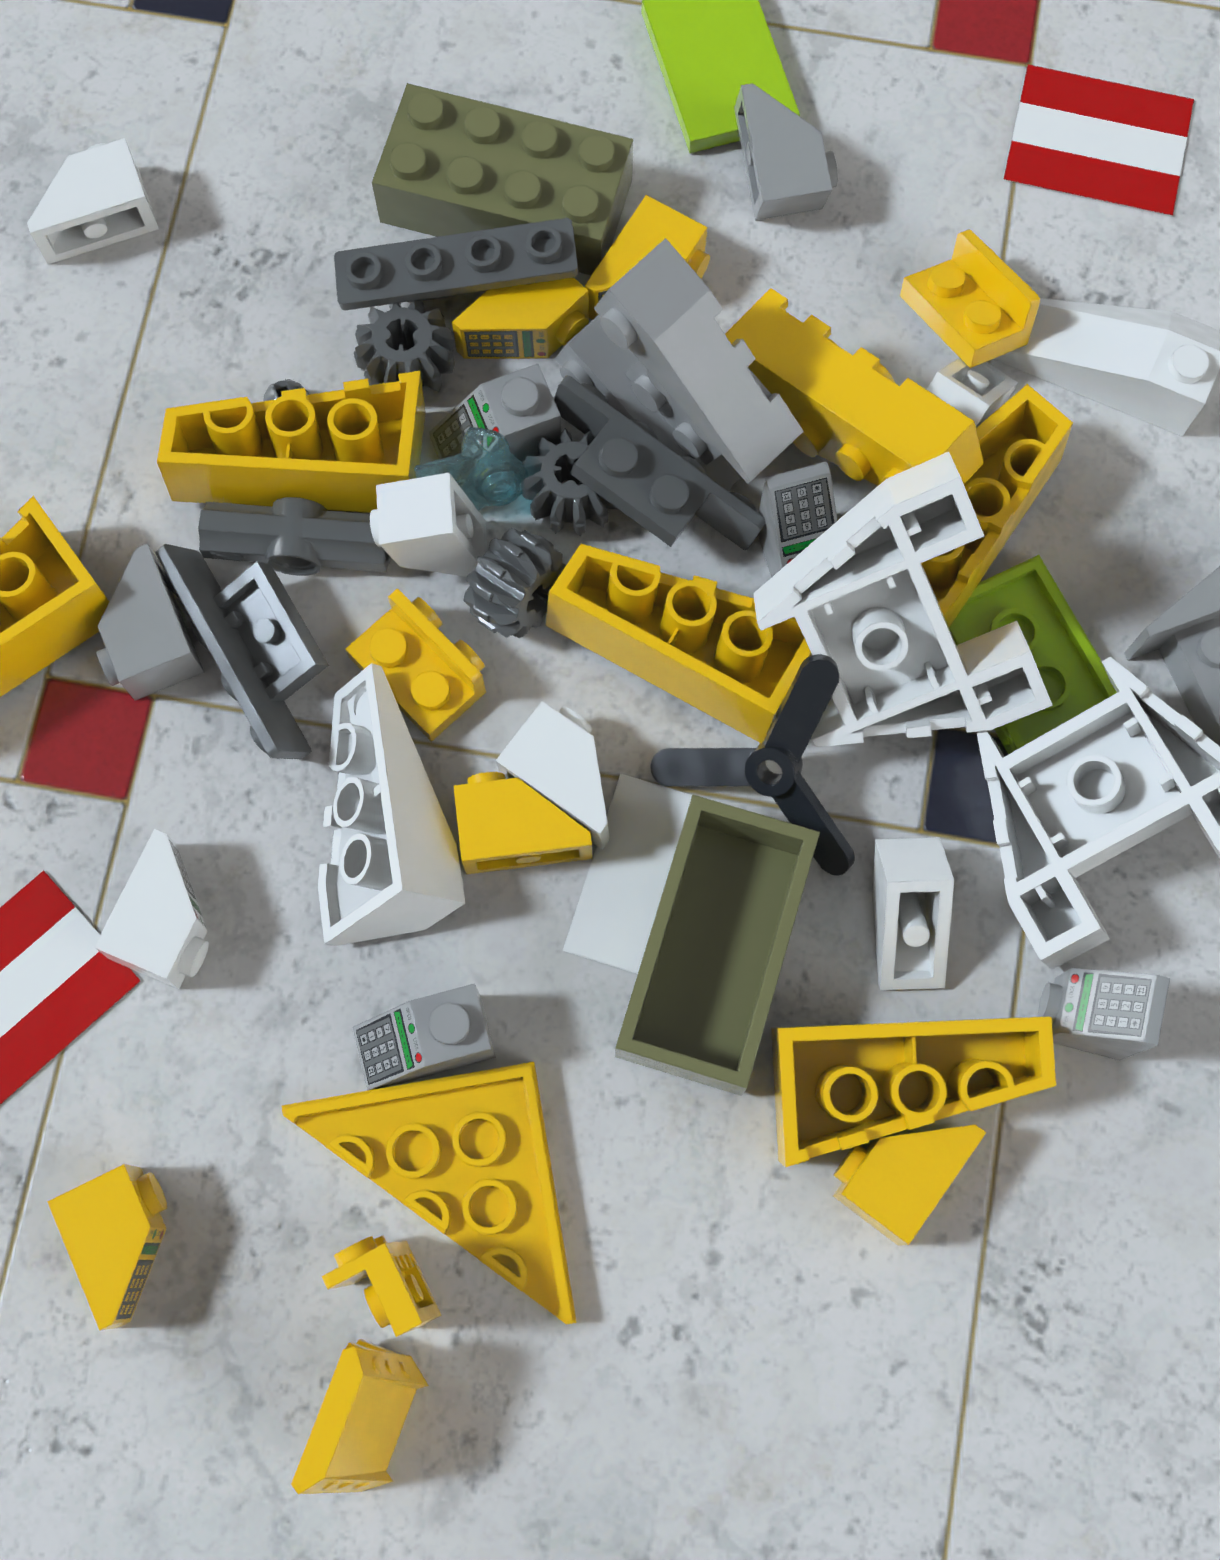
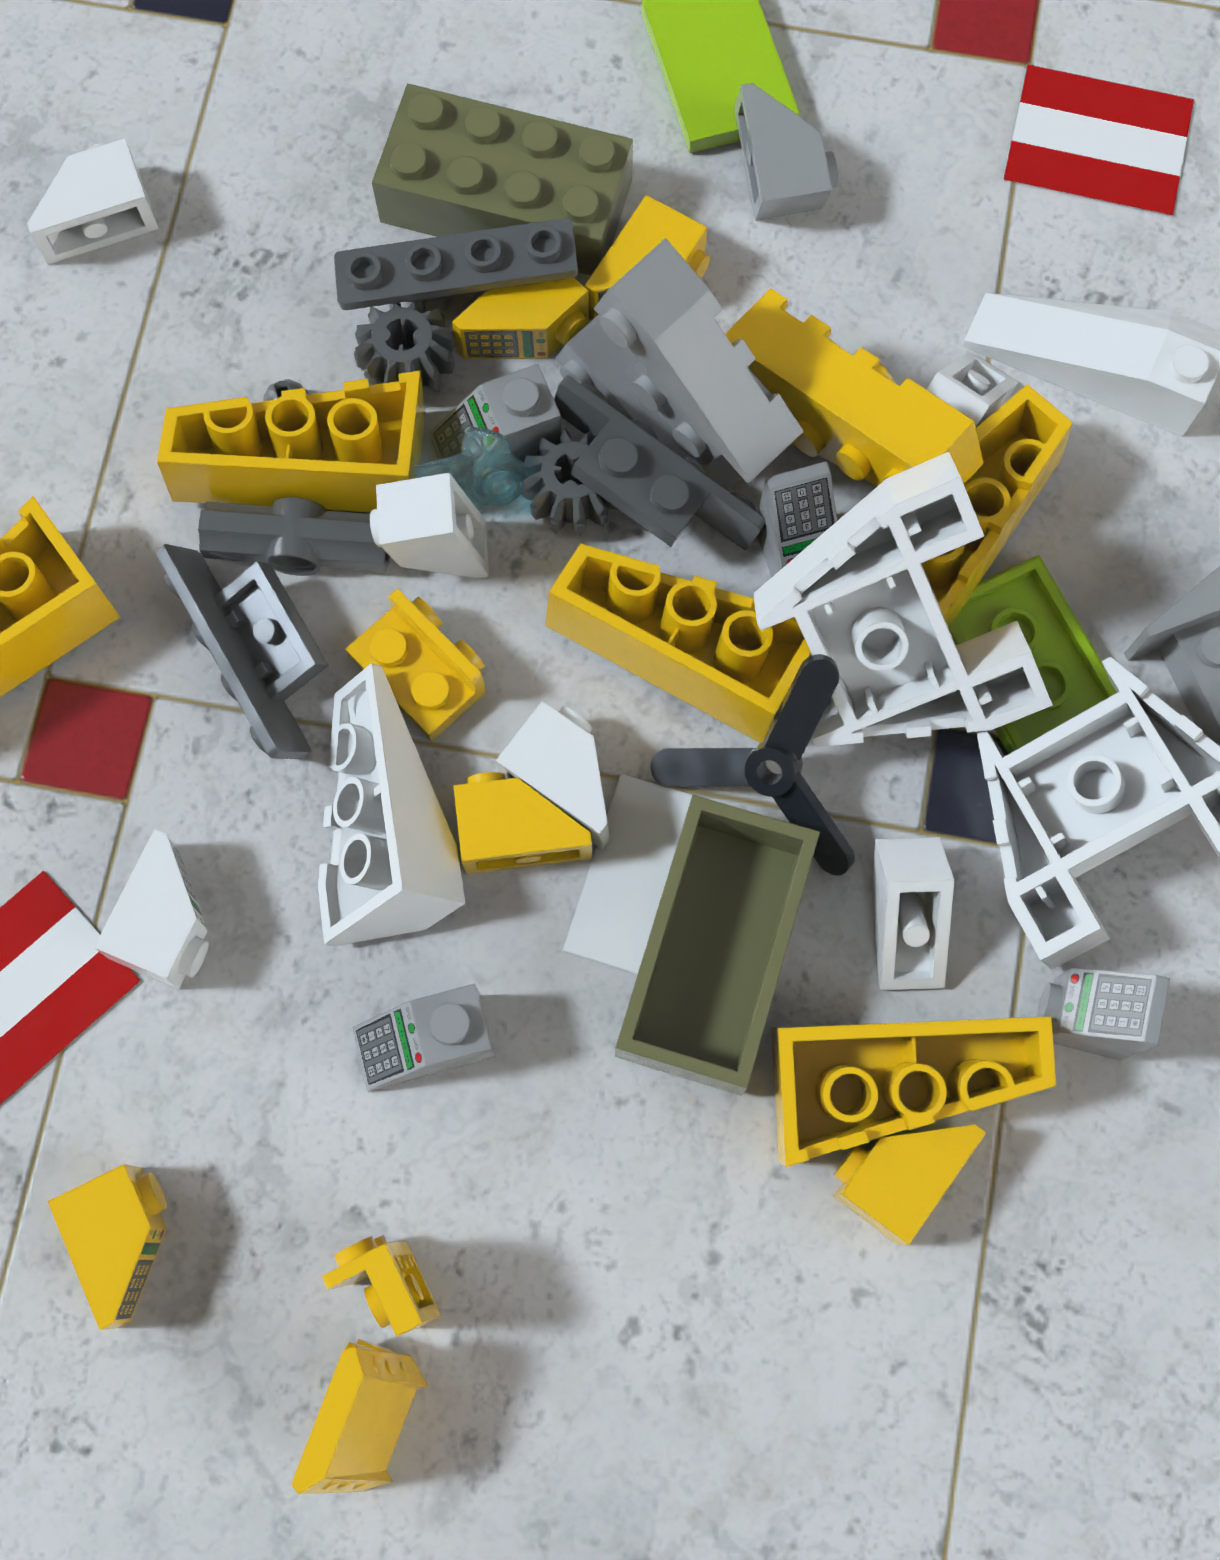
(145, 631): light grey slope -> none
(465, 1160): yellow tile -> none
(513, 583): dark grey gear -> none
(974, 302): yellow bracket -> none

